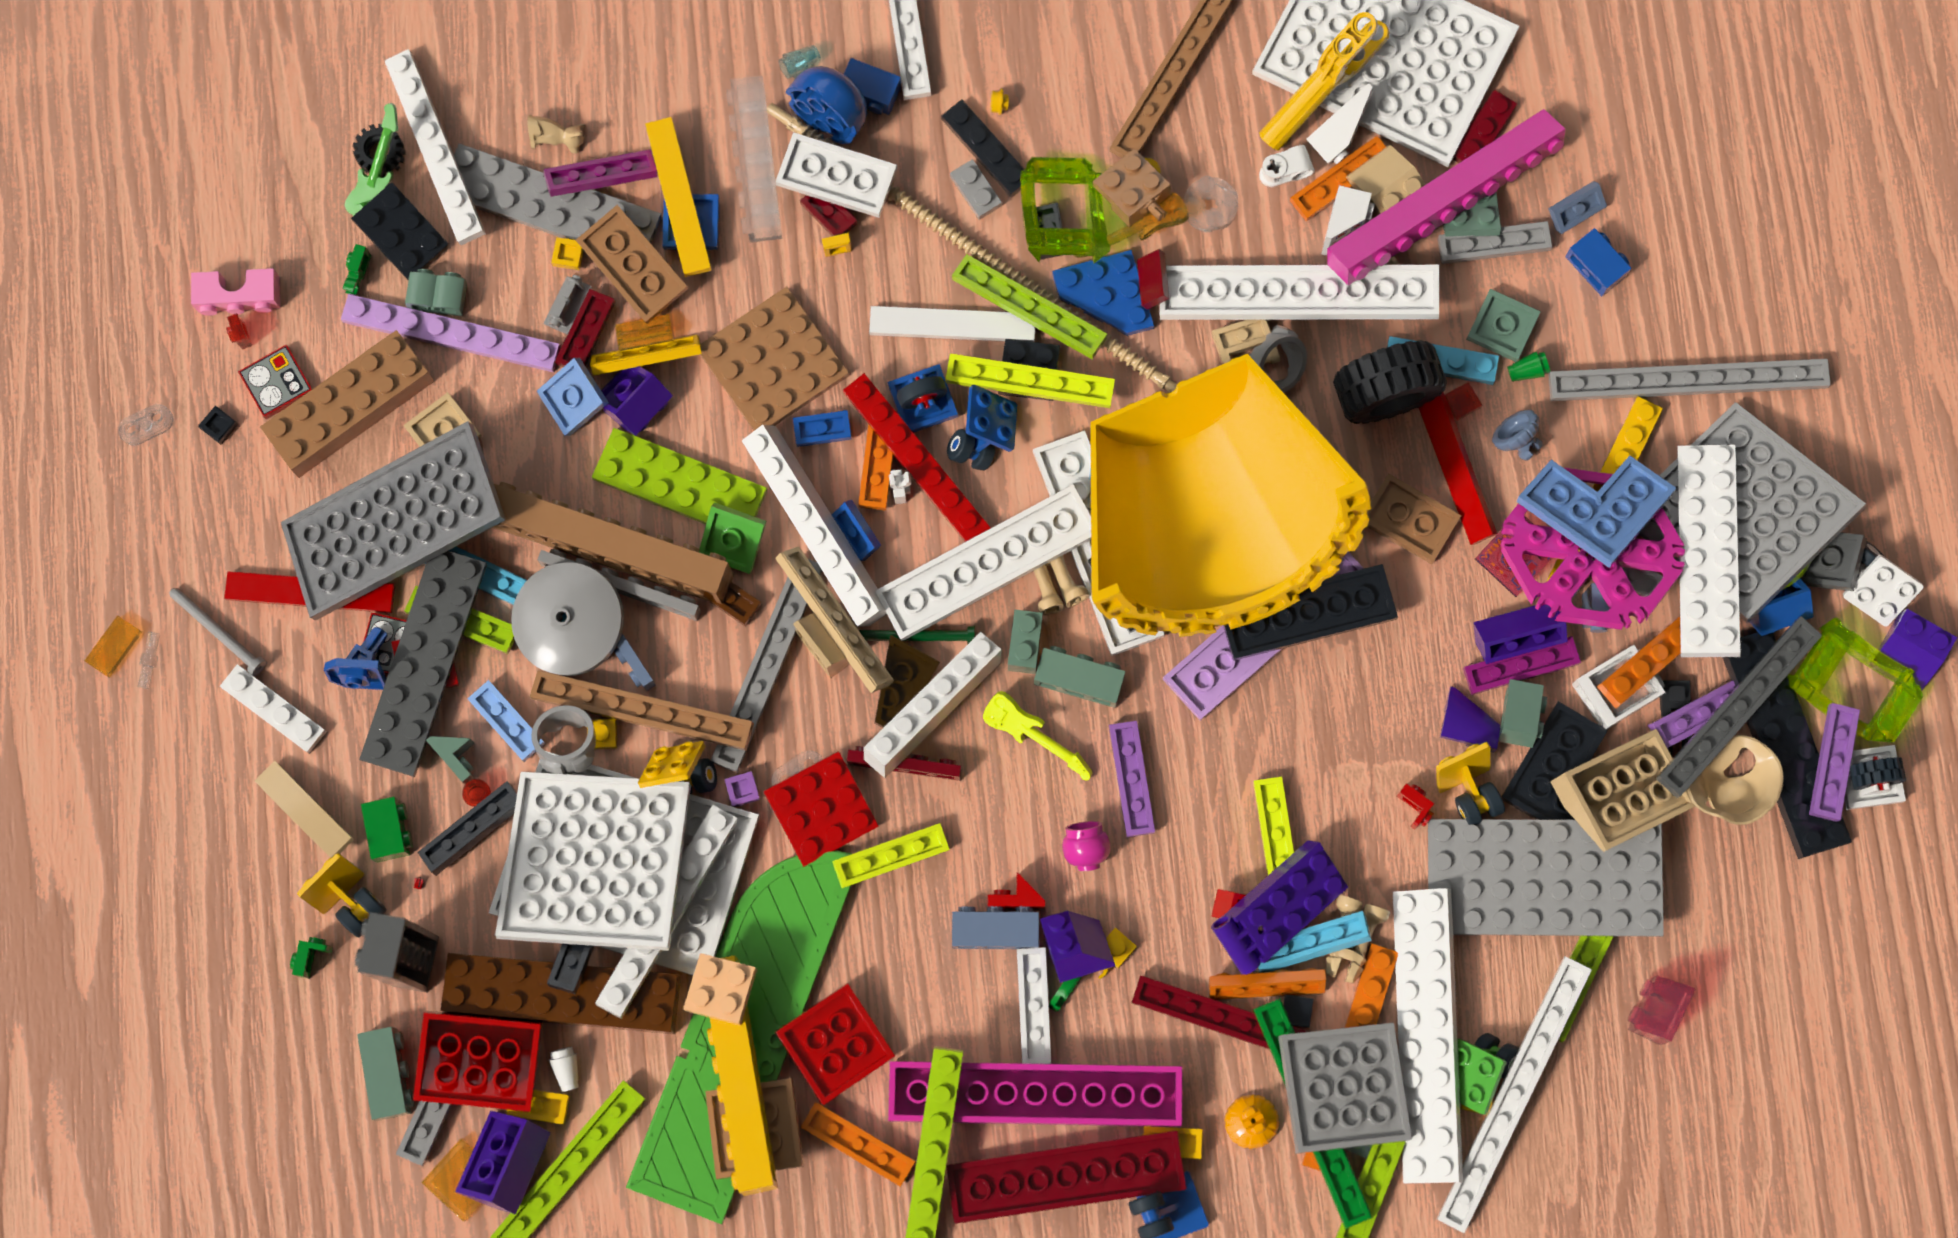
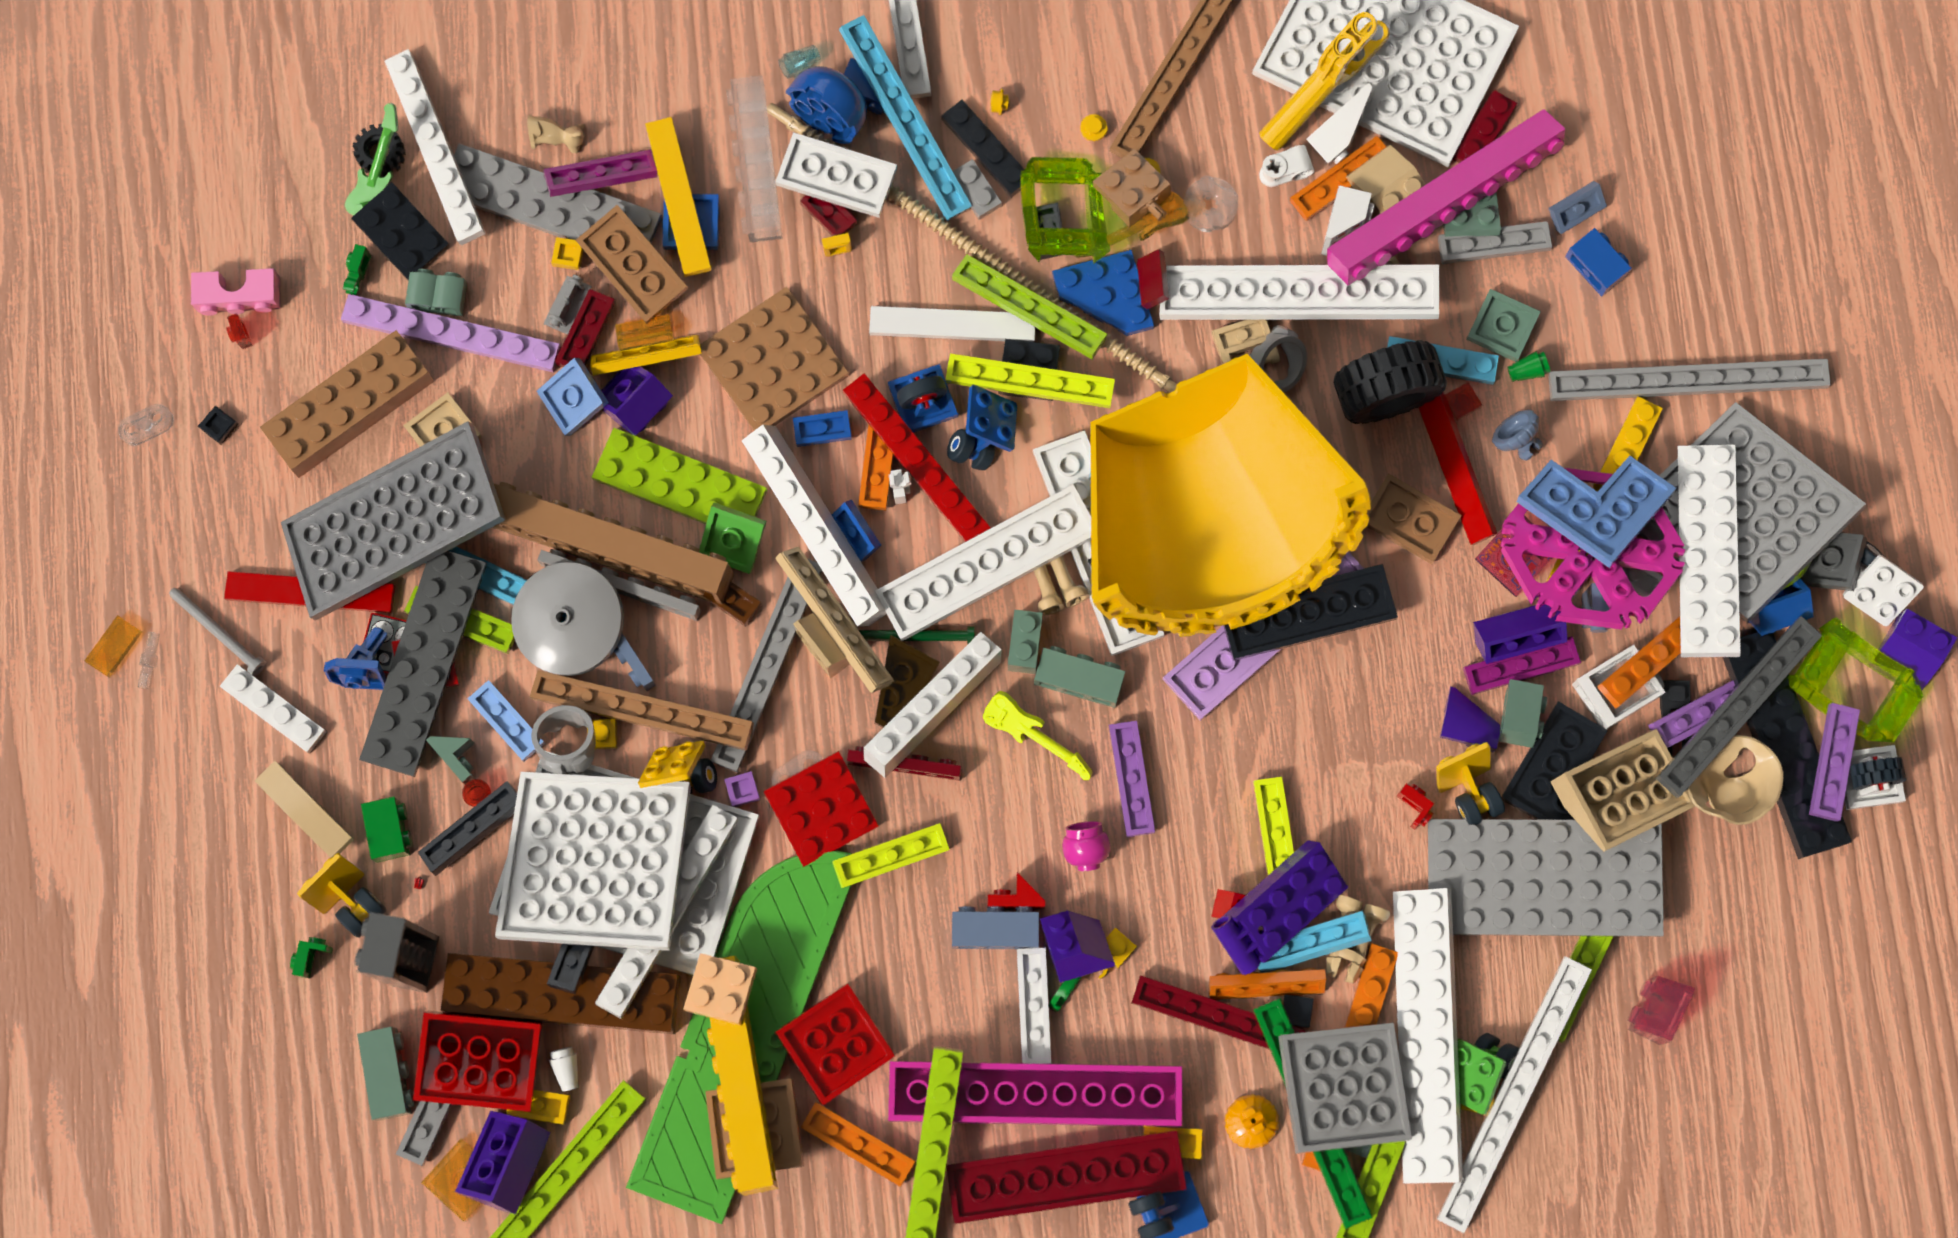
(281, 375): tile -> none
(905, 117): none -> medium azure plate
(1093, 127): none -> yellow plate

